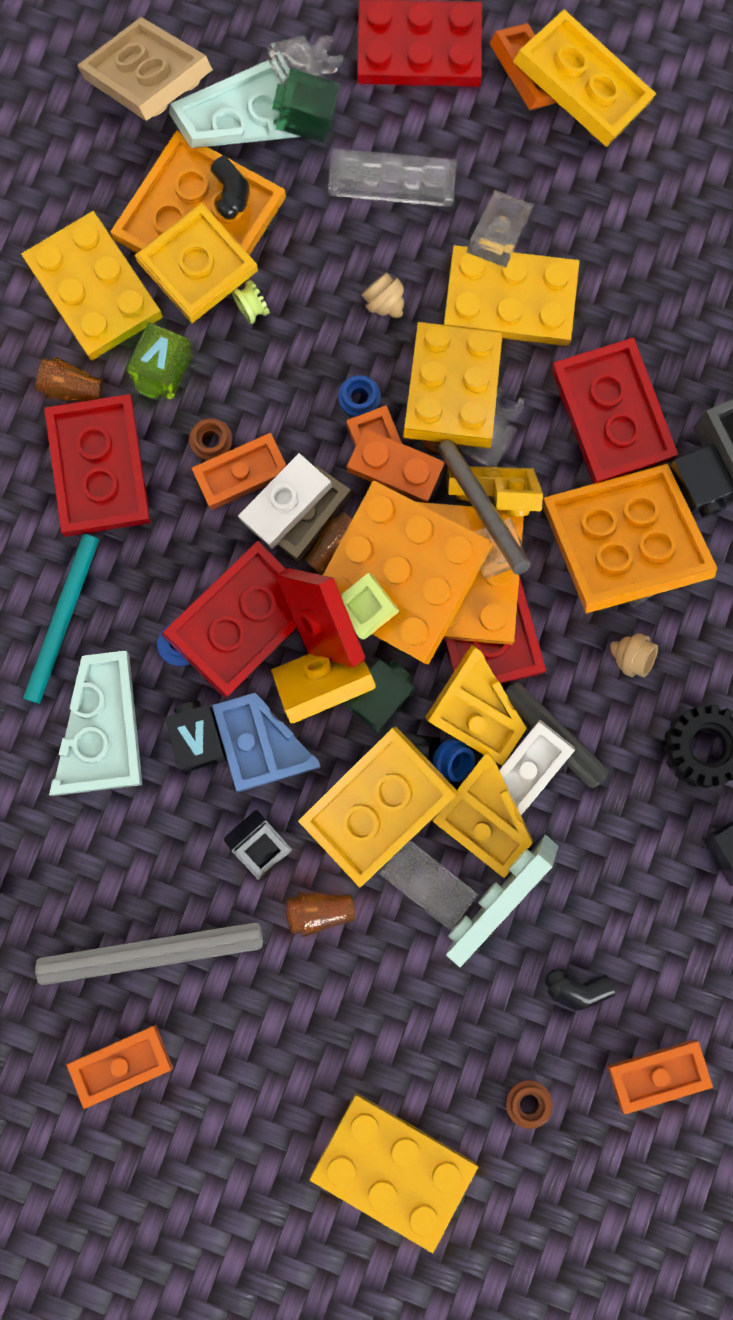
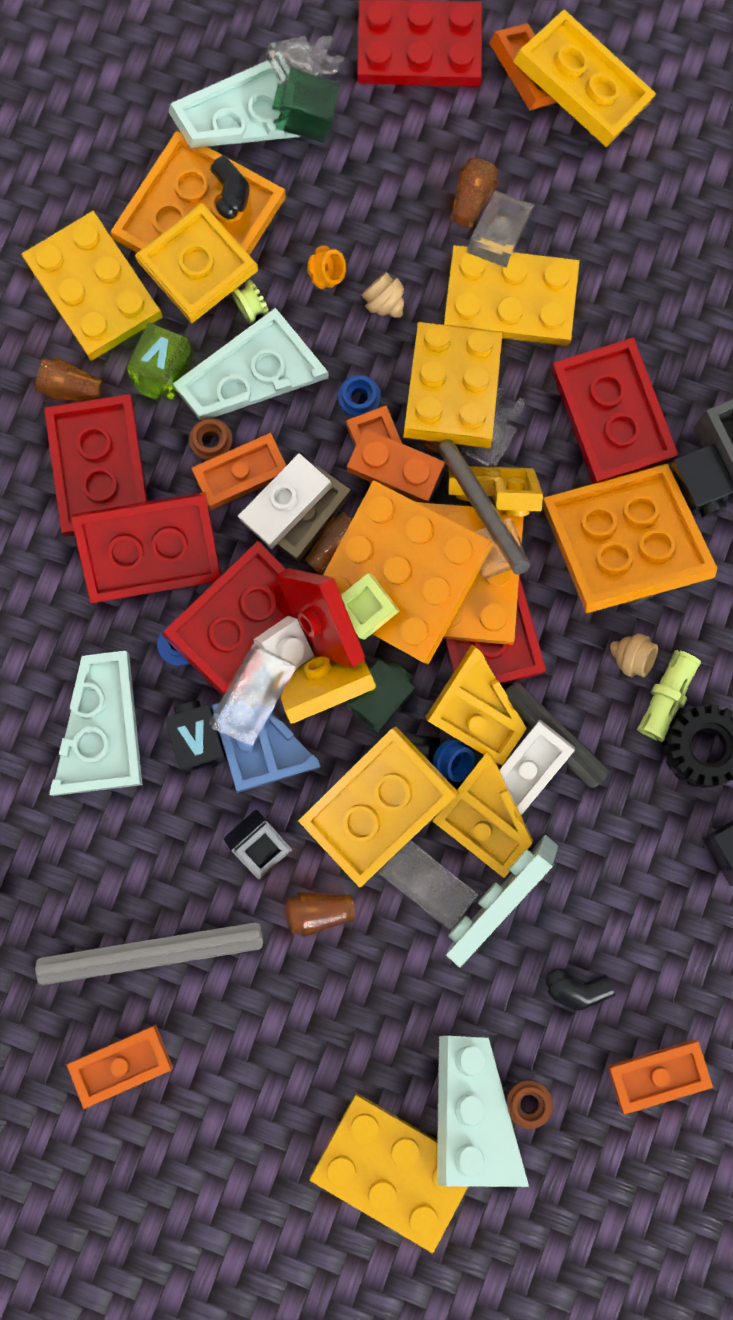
(61, 619): teal bar -> none
(145, 68): tan plate -> none
(147, 547): none -> red plate
(251, 369): none -> light aqua wing
(252, 695): none -> clear plate
(287, 641): none -> white plate
(326, 267): none -> light orange plate
(392, 177): clear plate -> none
(473, 190): none -> clear orange cone
(473, 1119): none -> light aqua wing
(669, 695): none -> yellowish green pin

